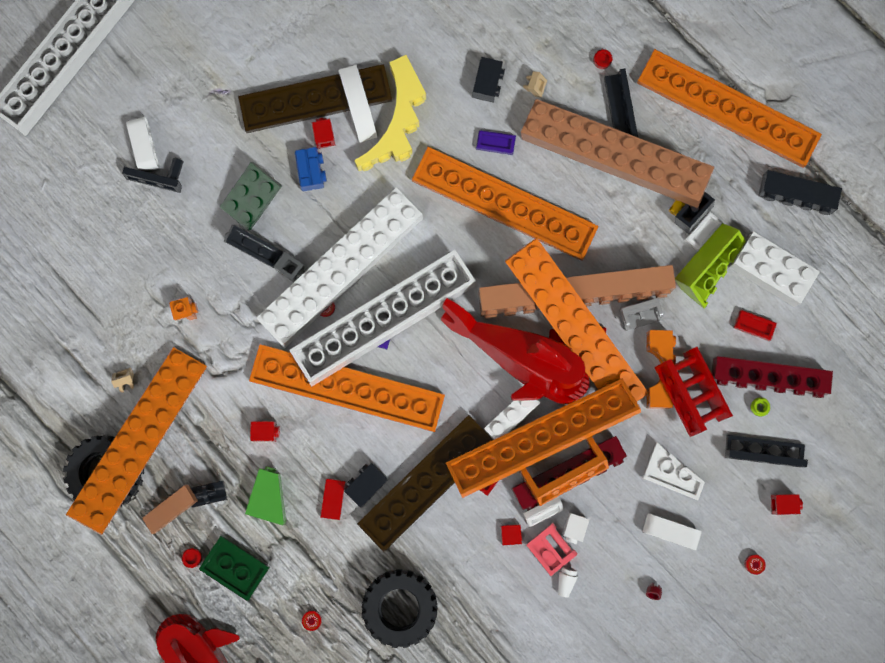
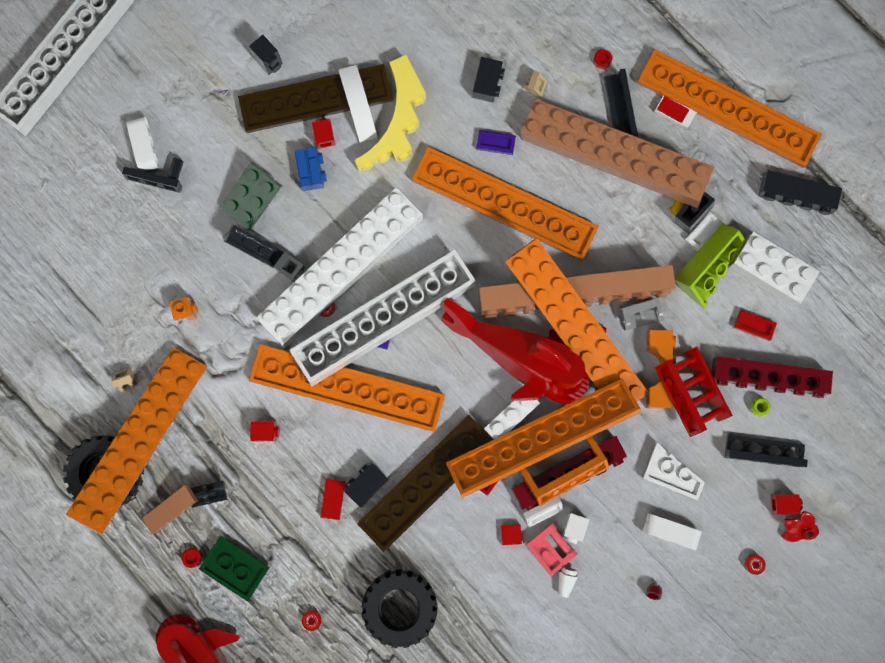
(266, 55): none -> black brick
(267, 497): bright green slope -> none
(675, 112): none -> red tile
(800, 528): none -> red plate

